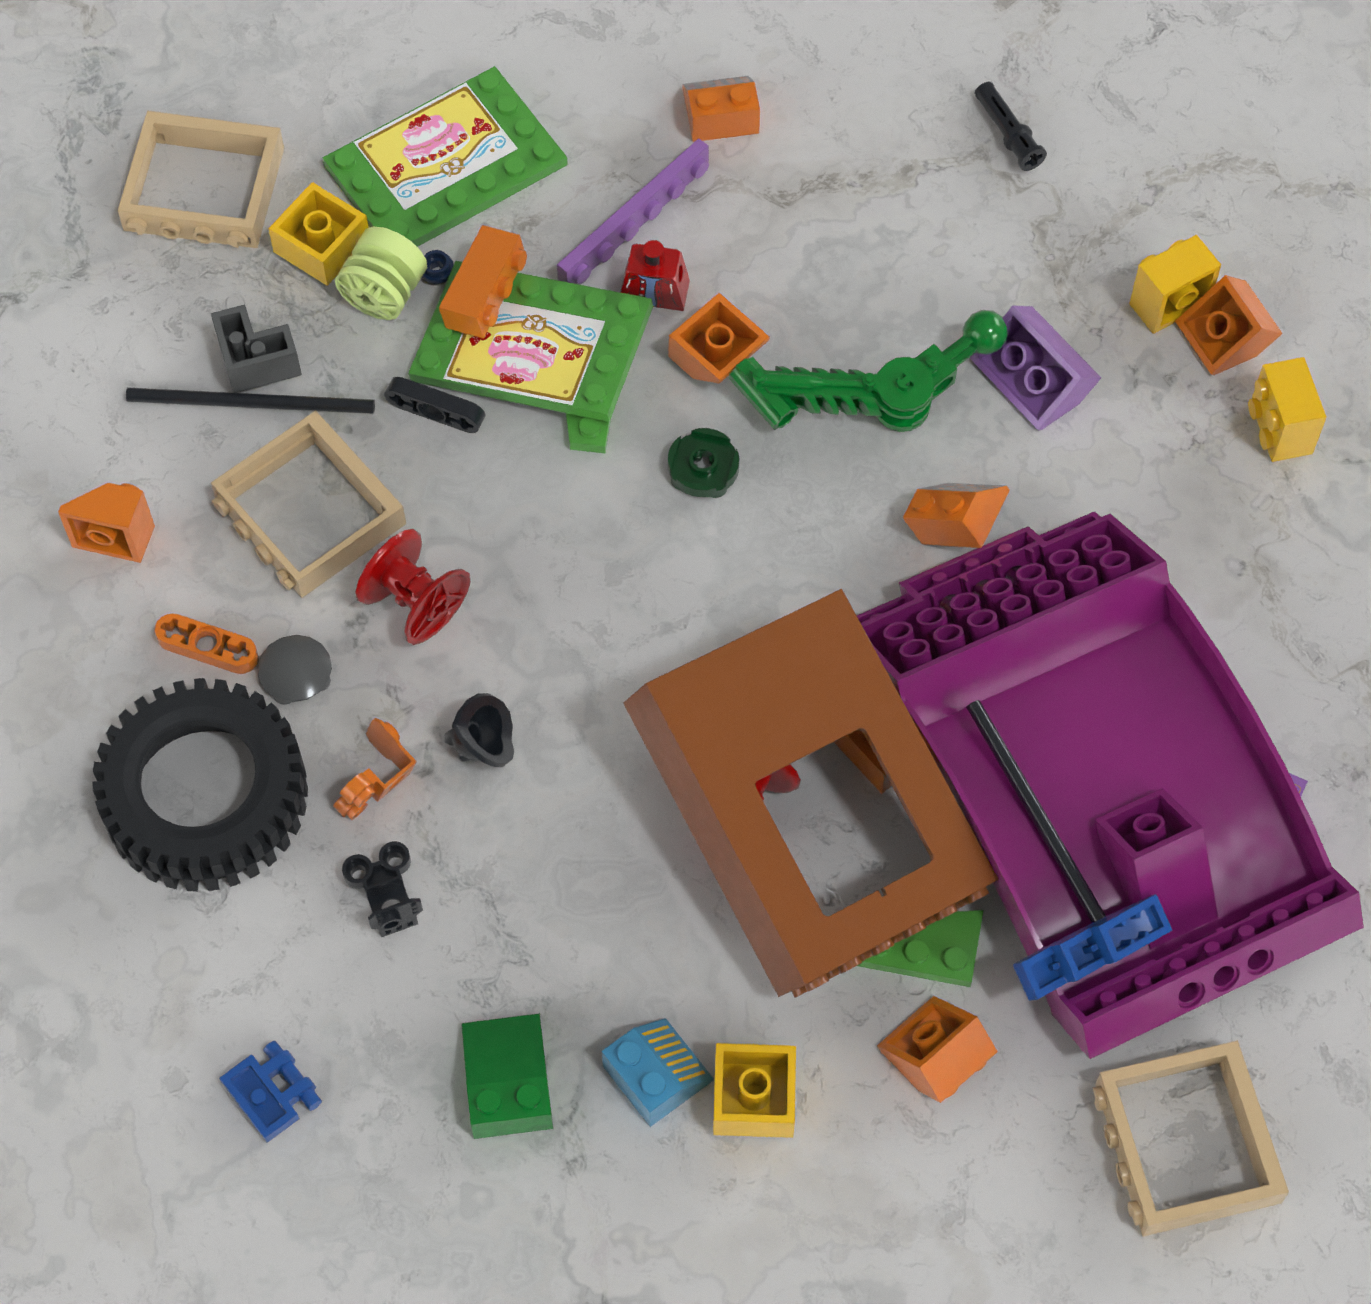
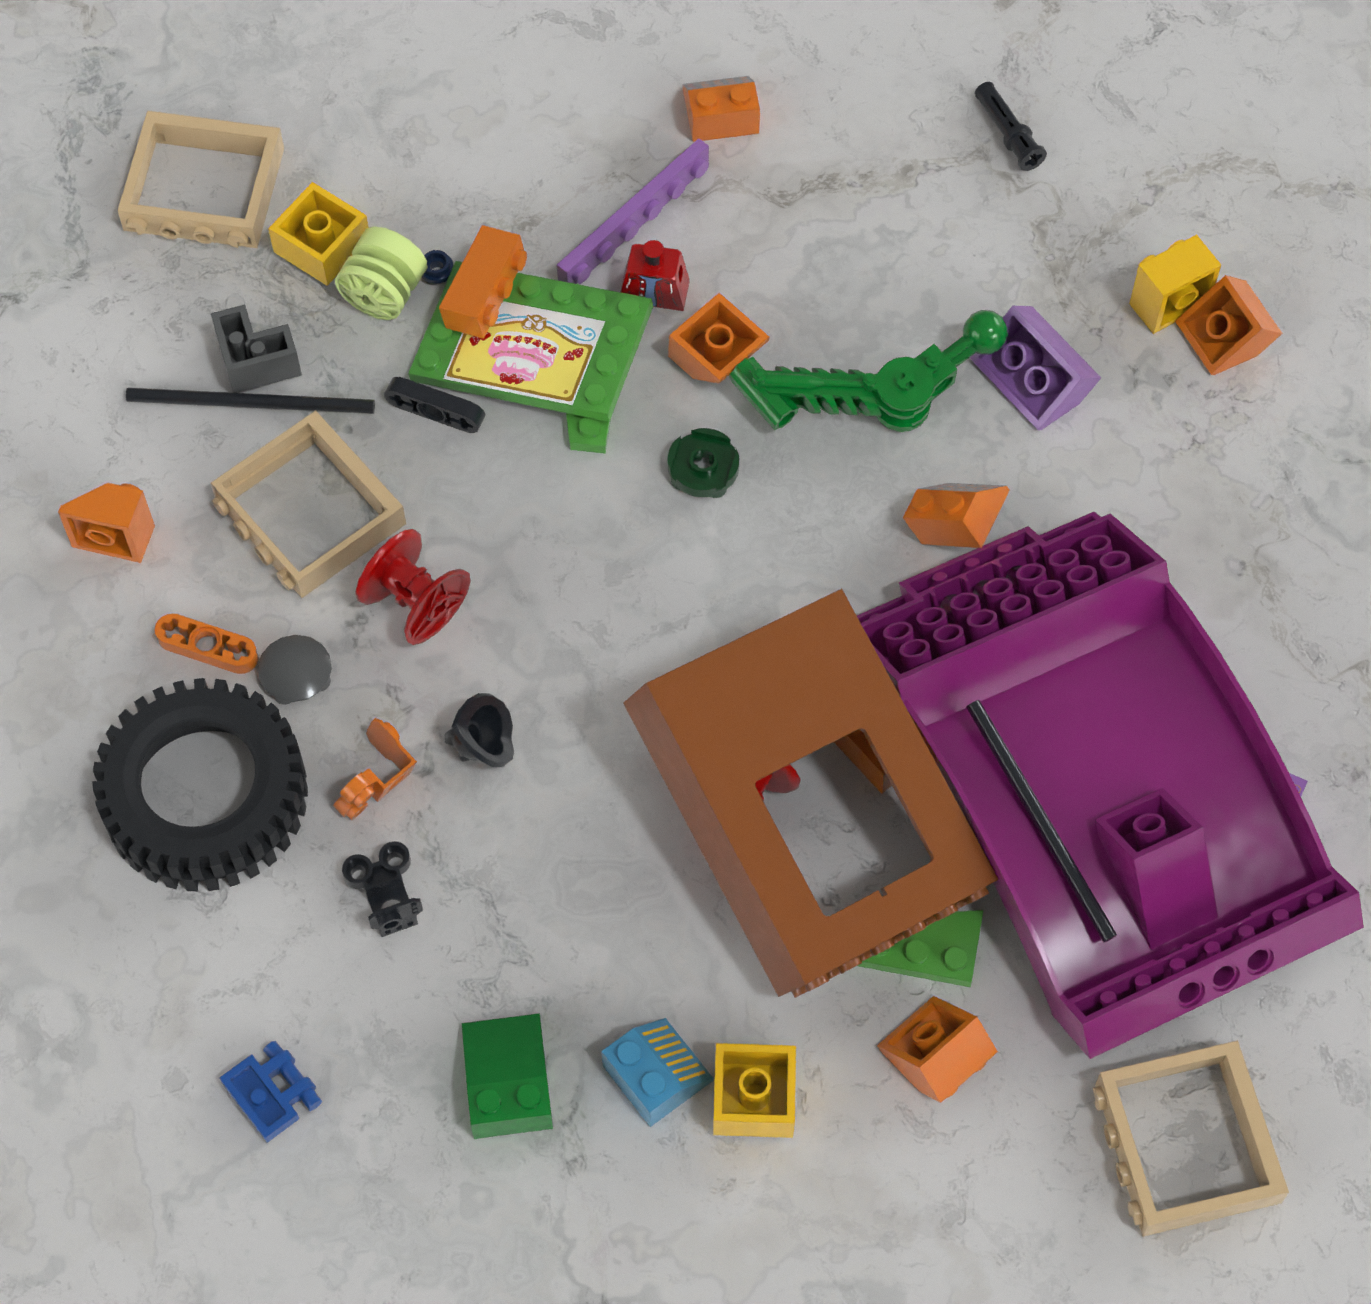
(446, 159): plate -> none
(1092, 947): blue slope -> none
(1287, 409): yellow brick -> none

